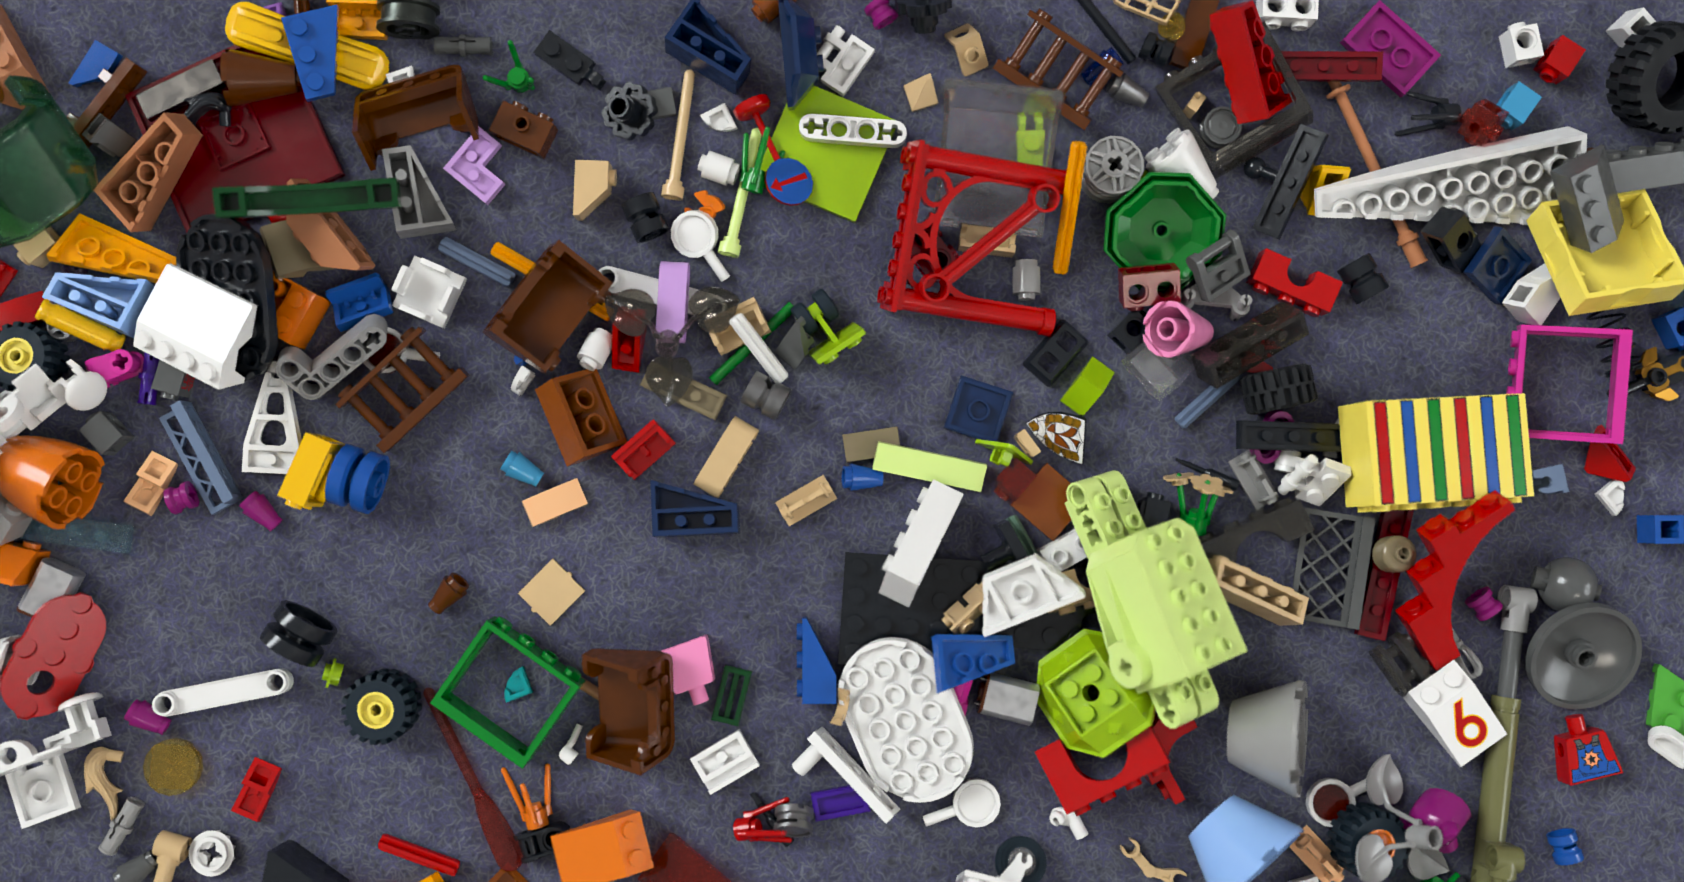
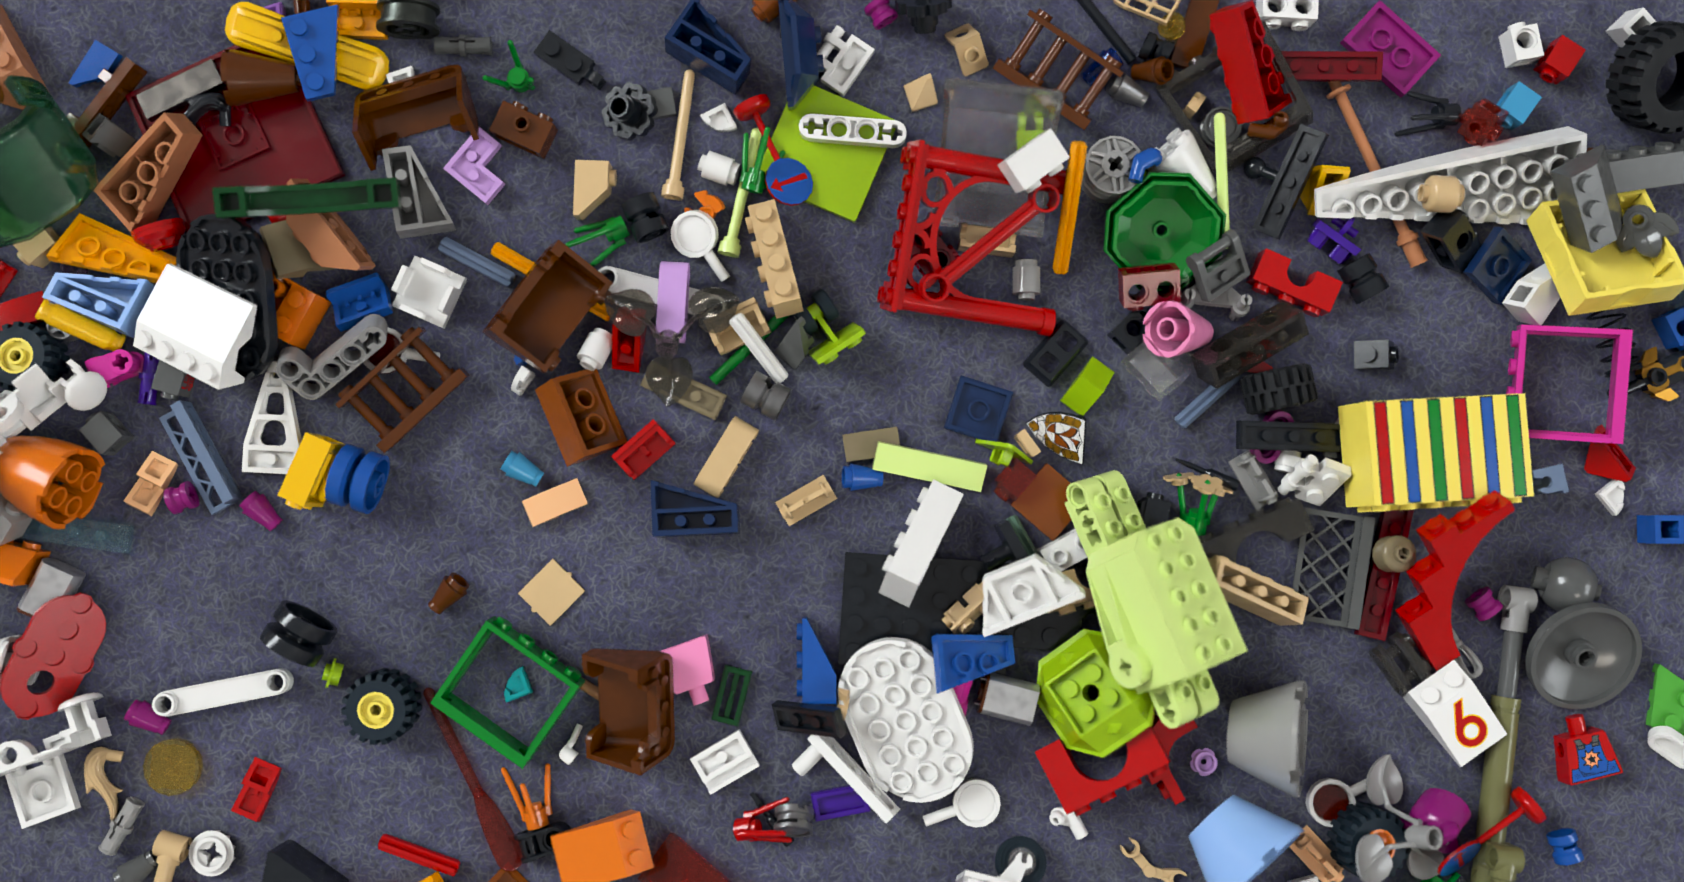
(160, 234): none -> red piece
(613, 229): none -> green plant
(775, 258): none -> tan brick
(809, 718): none -> black tile
(1033, 161): none -> white brick
(1143, 161): none -> blue arm
(1154, 71): none -> reddish brown cone
(1207, 768): none -> lavender plate
(1221, 165): none -> yellowish green piece
(1271, 129): none -> reddish brown arm
(1344, 247): none -> dark purple hips
(1375, 354): none -> bracket
(1441, 194): none -> tan head
(1466, 852): none -> red piece
(1647, 235): none -> dark grey plate

